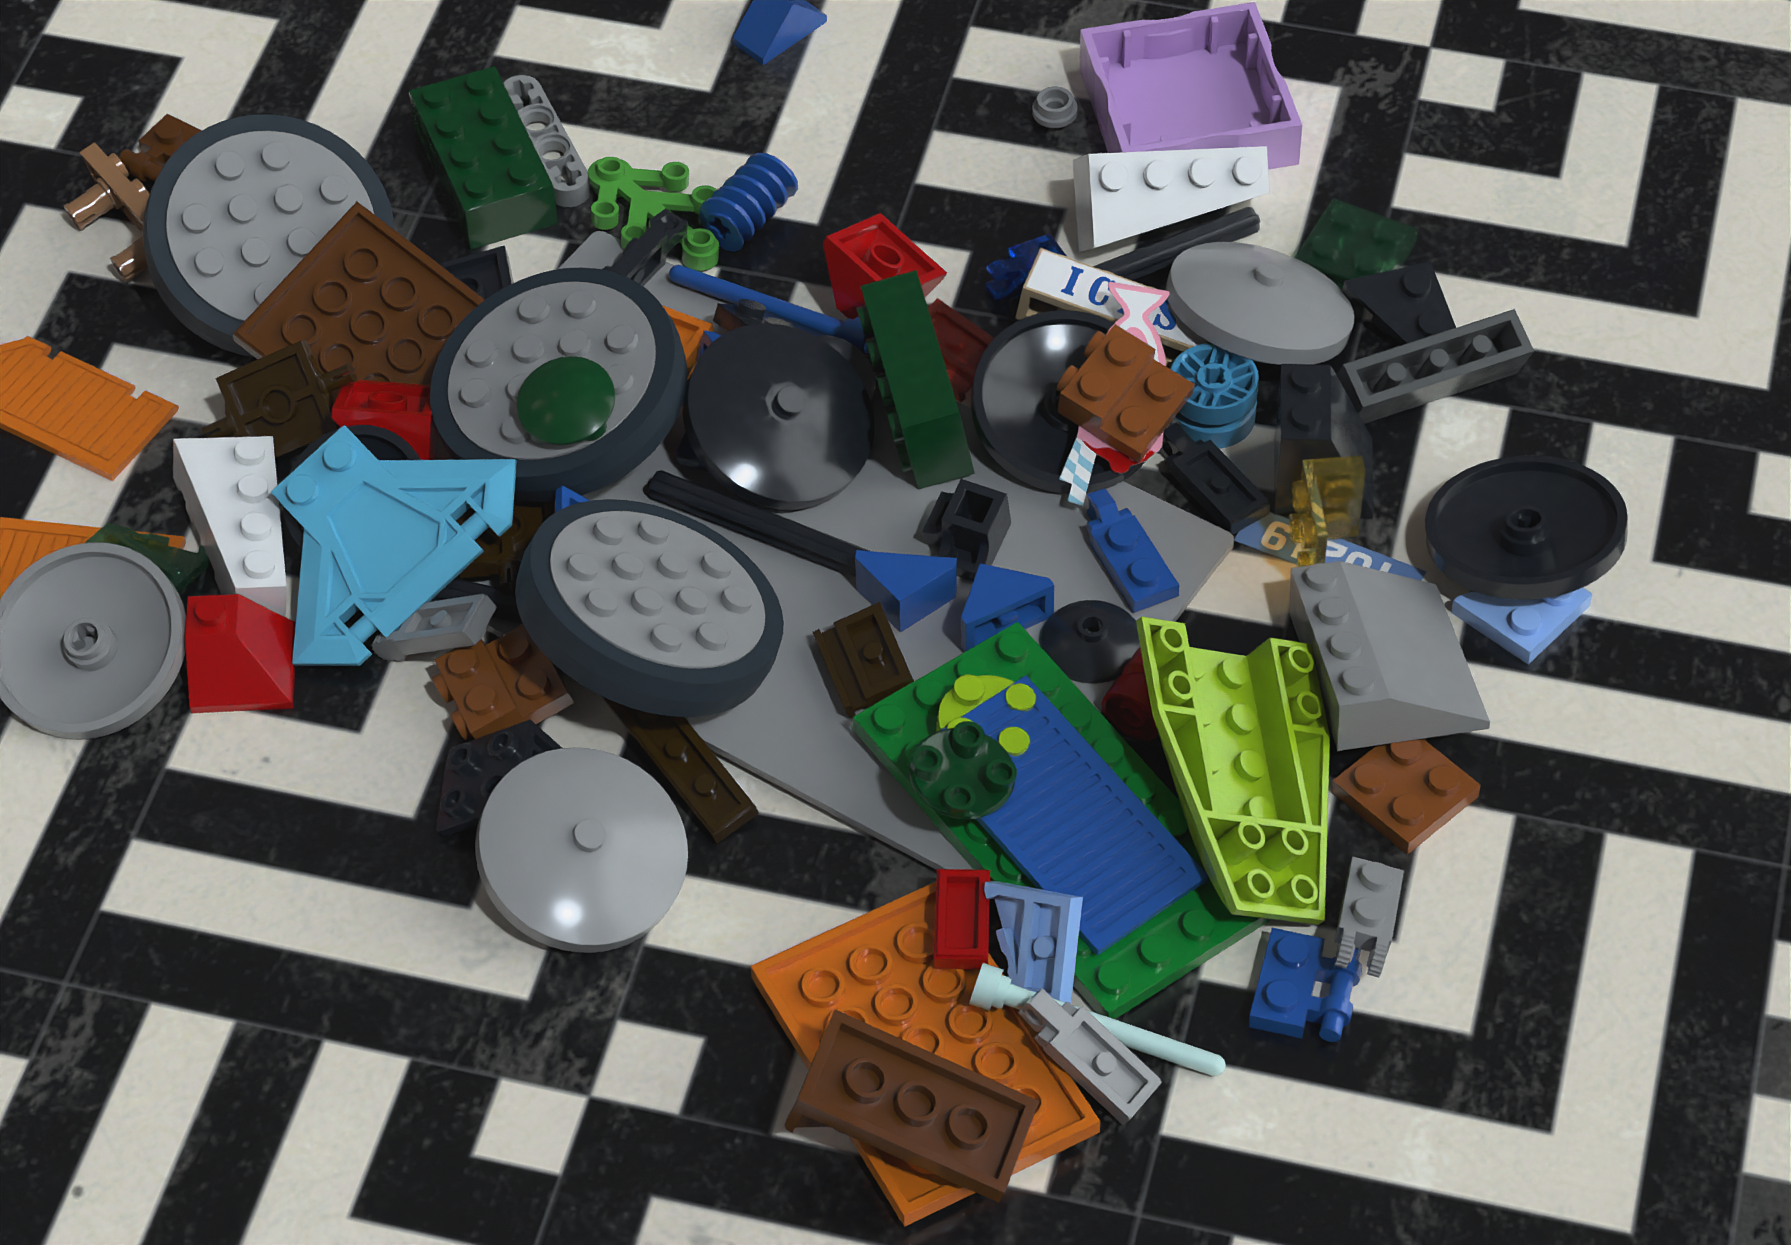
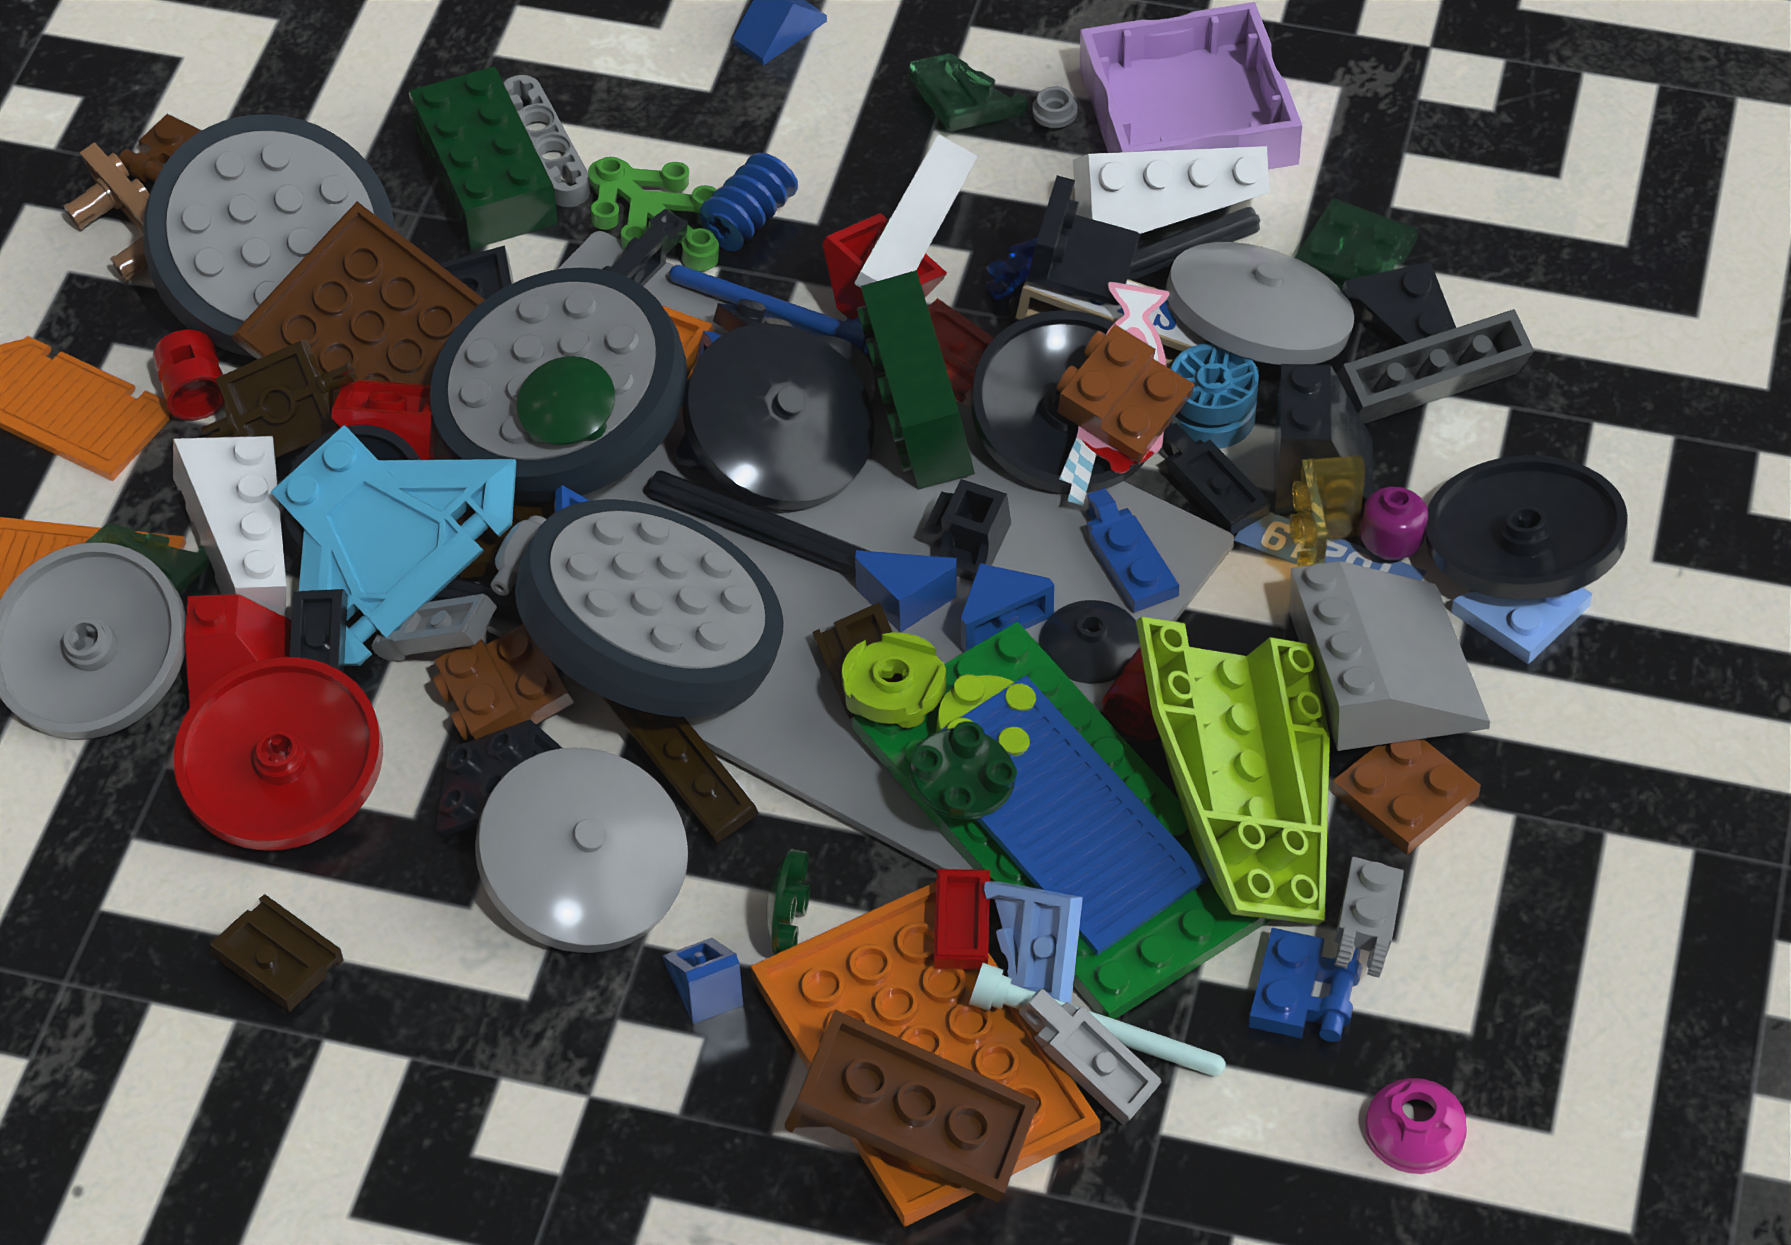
(187, 371): none -> red wheel
(276, 952): none -> dark brown plate
(278, 753): none -> red dish
(319, 626): none -> black hinge
(511, 554): none -> light grey plant
(706, 978): none -> blue slope
(786, 900): none -> dark green dish
(900, 701): none -> lime plate
(919, 212): none -> white tile
(962, 94): none -> clear green wing
(1078, 251): none -> black bracket
(1394, 523): none -> magenta head
(1412, 1144): none -> dark pink piece

